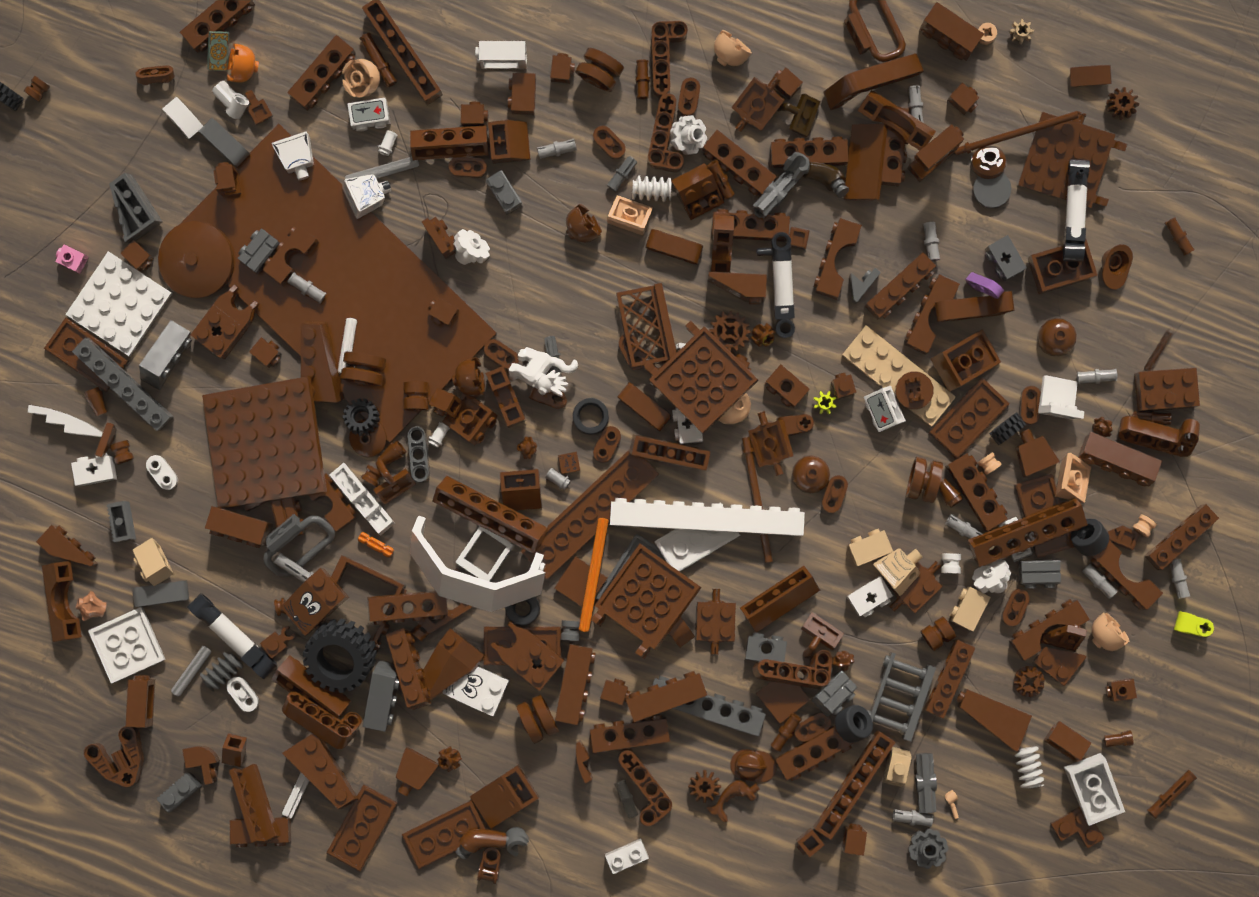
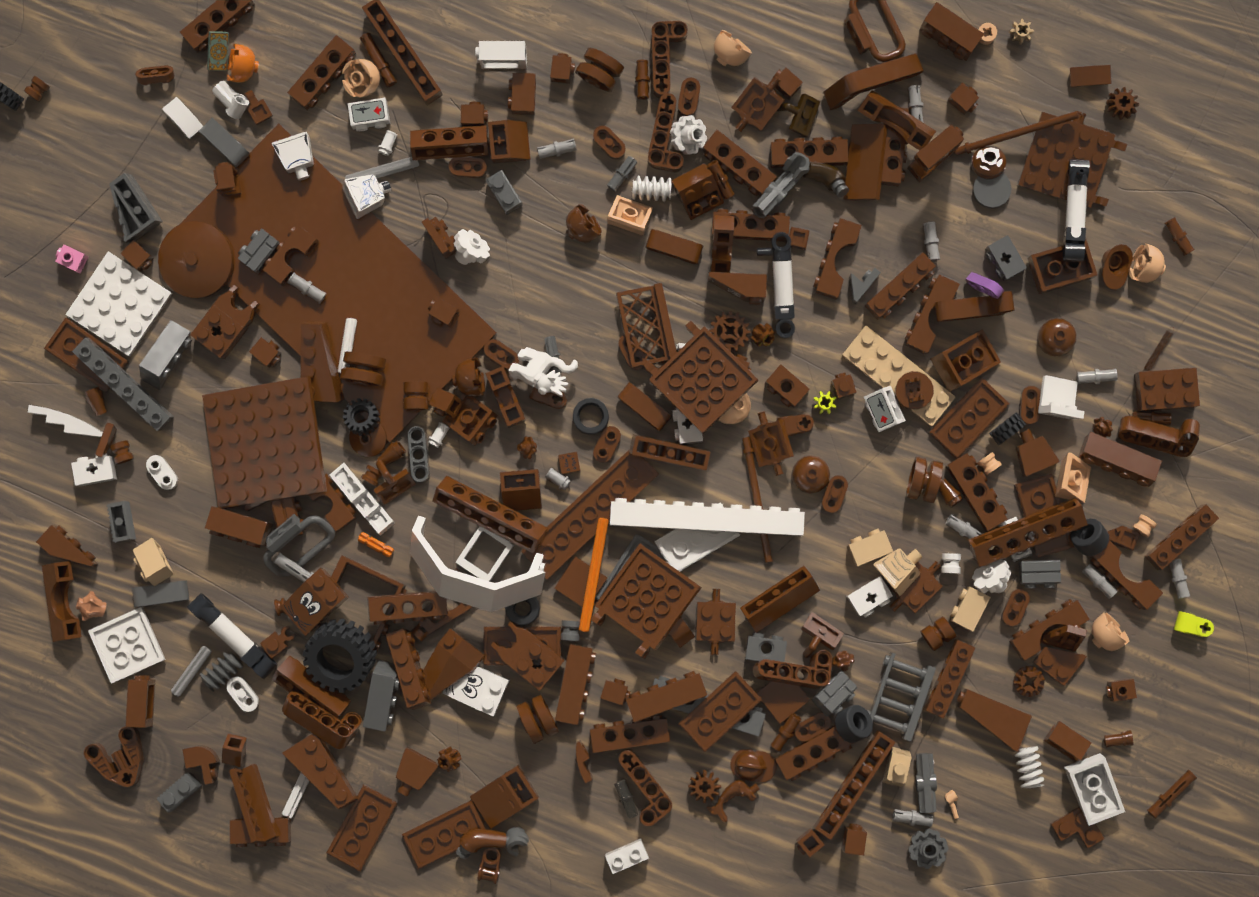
(720, 711): none -> reddish brown tile
(1148, 264): none -> light nougat cylinder

